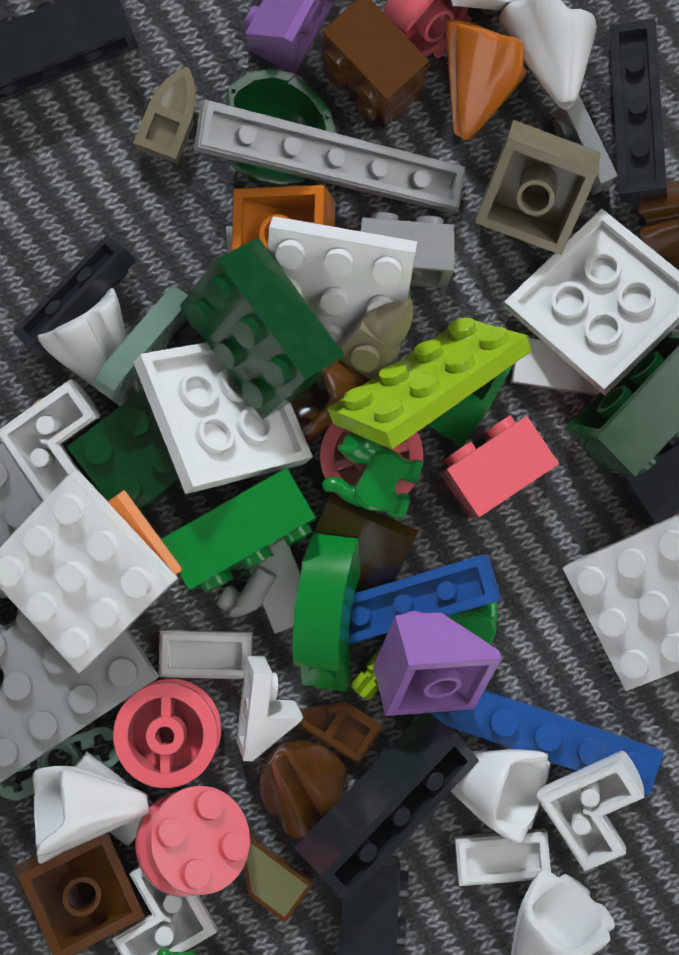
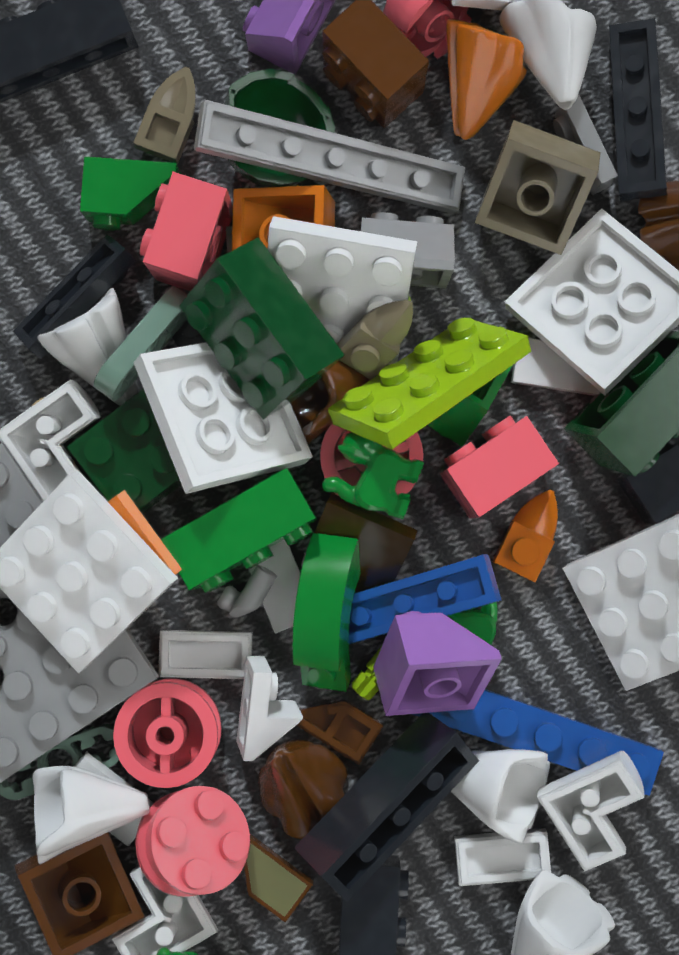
(121, 190): none -> green slope
(187, 230): none -> coral brick
(530, 537): none -> orange plate

